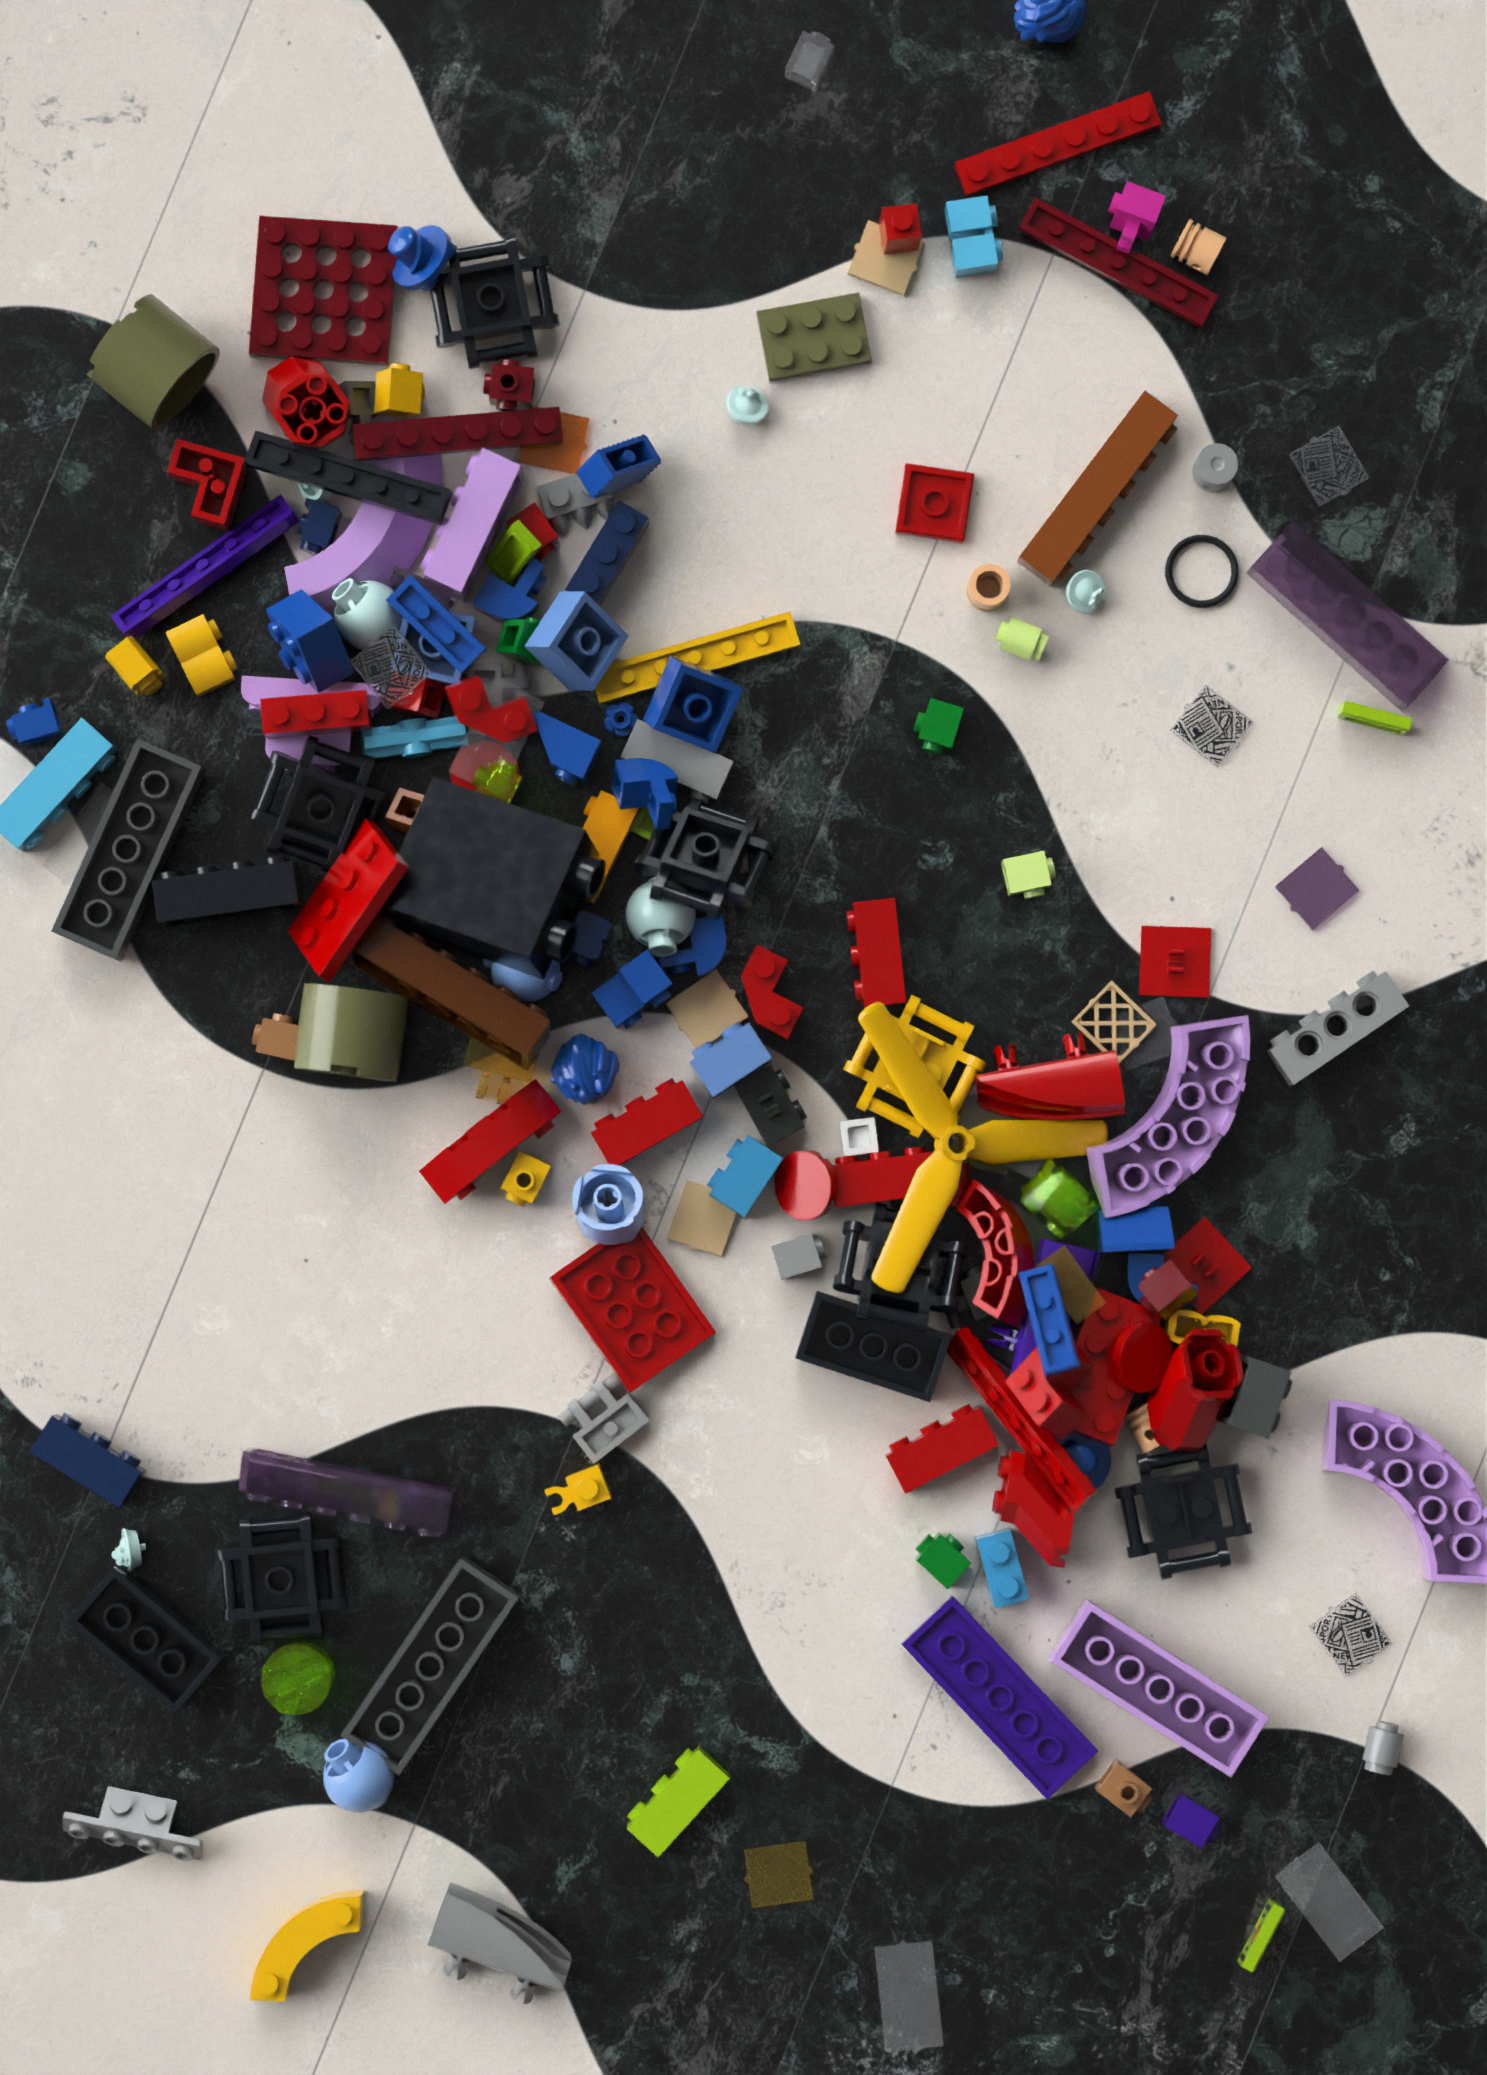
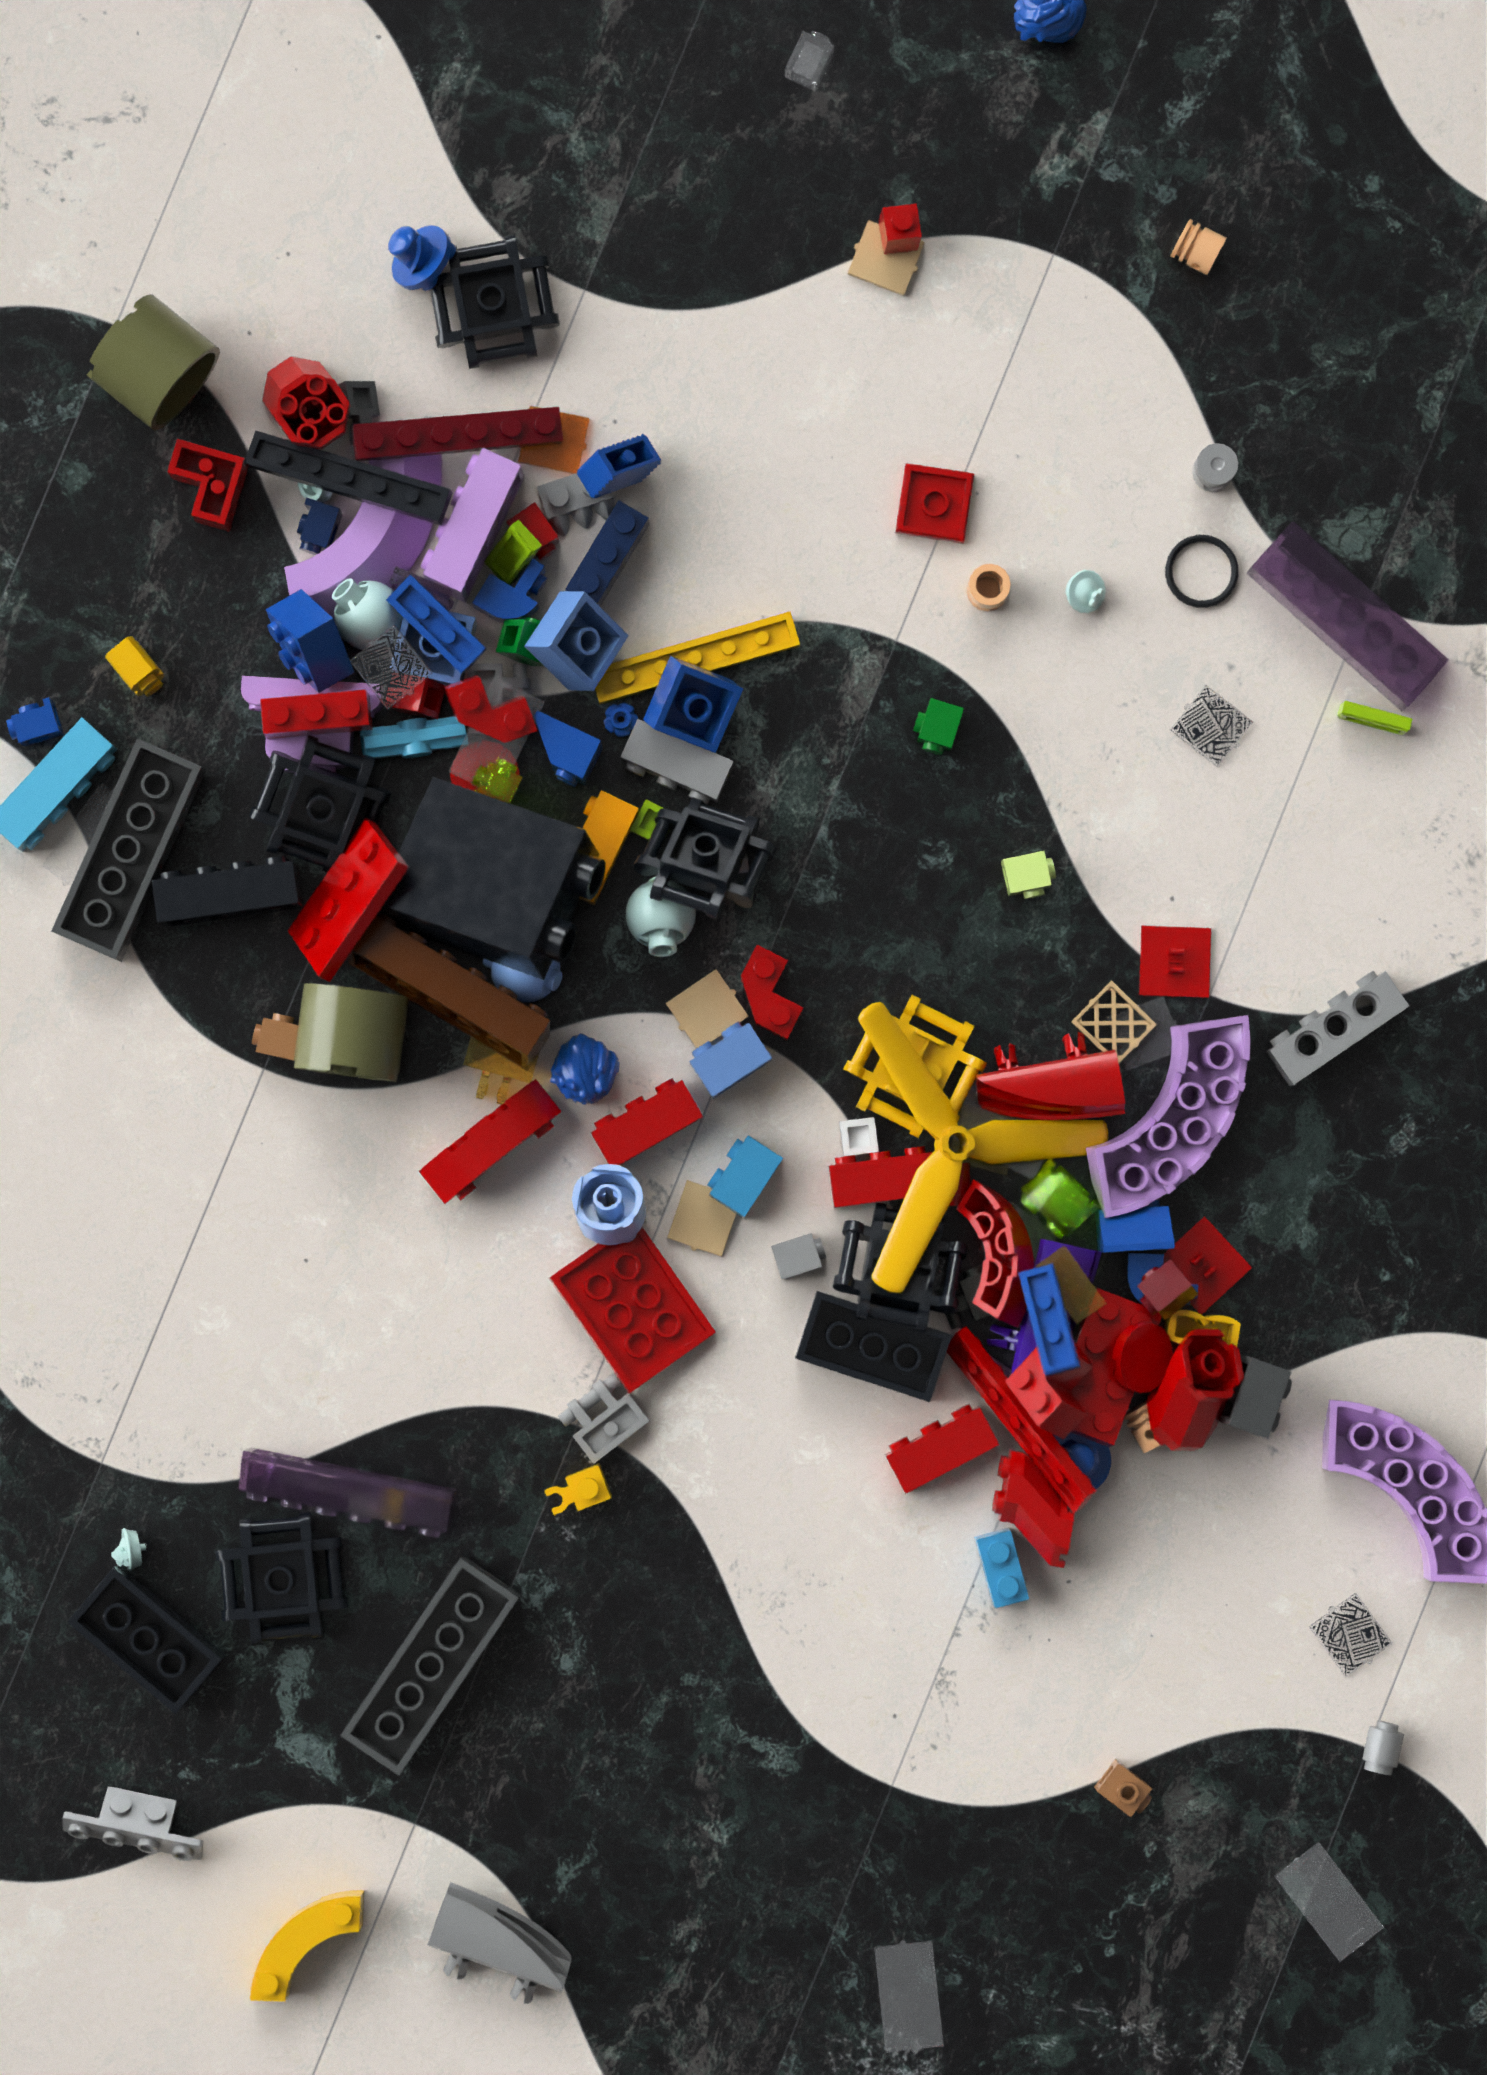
(88, 1459): dark blue brick -> none
(201, 655): yellow brick -> none
(205, 568): dark purple plate -> none
(273, 270): dark red piece -> none
(297, 1677): clear neon green brick -> none
(355, 1777): light blue brick -> none
(399, 392): yellow brick -> none
(403, 809): dark orange plate -> none
(518, 395): dark red brick -> none
(525, 1179): yellow brick -> none
(590, 940): dark blue brick -> none
(633, 989): blue brick -> none
(646, 784): blue brick -> none
(677, 1800): lime brick -> none
(707, 949): blue brick -> none
(747, 405): light aqua hat -> none
(770, 1106): pearl dark grey brick -> none
(778, 1874): clear yellow piece -> none
(806, 1185): tile -> none
(814, 336): olive plate -> none
(877, 952): red brick -> none
(942, 1558): green brick -> none
(972, 237): medium azure piece -> none
(999, 1697): dark purple plate -> none
(1021, 639): yellowish green brick -> none
(1057, 144): red plate -> none
(1098, 488): dark orange brick -> none
(1129, 270): dark red plate -> none
(1135, 214): dark pink brick -> none
(1158, 1687): lavender brick -> none
(1182, 1510): black brick -> none
(1192, 1820): dark purple brick -> none
(1261, 1935): lime tile -> none
(1316, 888): clear purple piece -> none
(1328, 466): clear piece -> none

